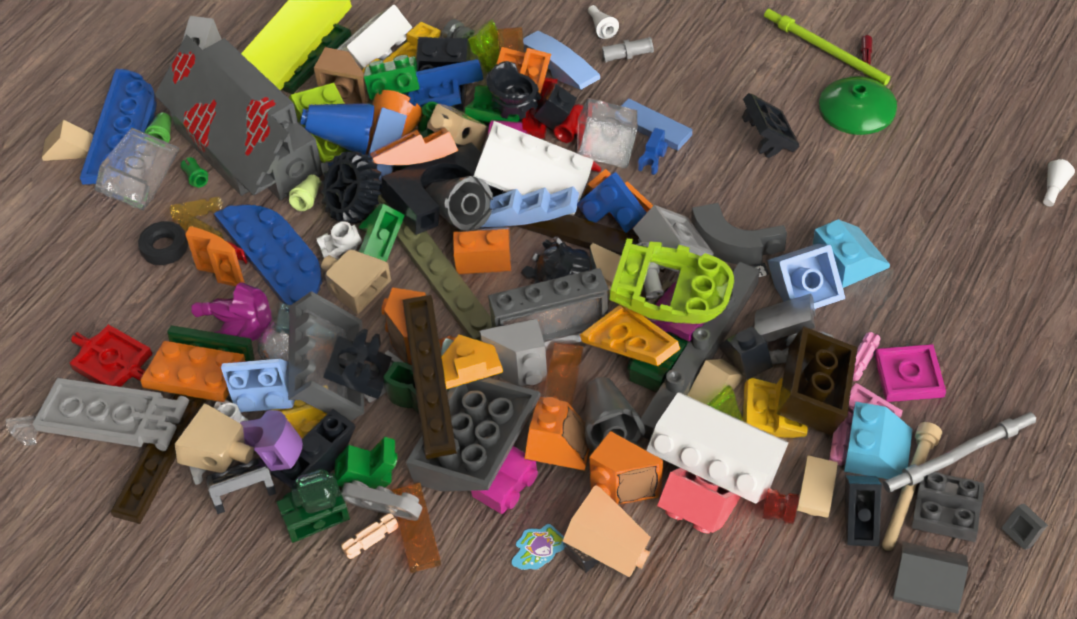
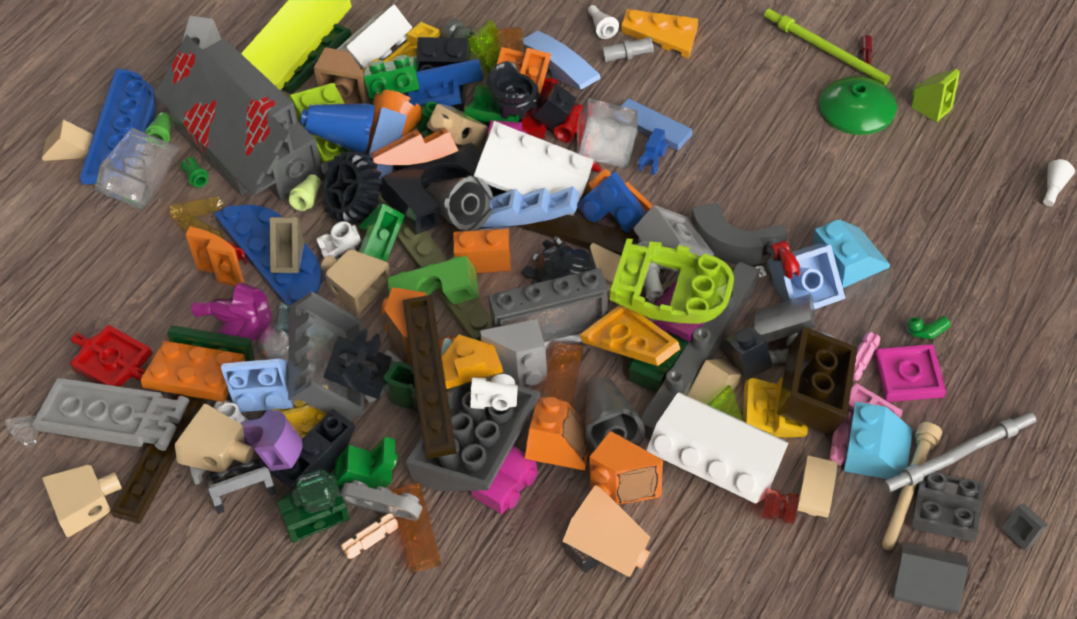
(80, 496): none -> tan torso
(166, 255): black tyre -> none
(285, 245): none -> dark tan slope
(455, 277): none -> bright green arch
(497, 393): none -> white plate
(537, 547): sticker -> none
(669, 30): none -> light orange wing
(697, 501): coral slope -> none
(777, 136): black piece -> none
(789, 261): none -> red arm
(862, 510): black slope -> none
(927, 331): none -> green arm
(936, 94): none -> lime slope

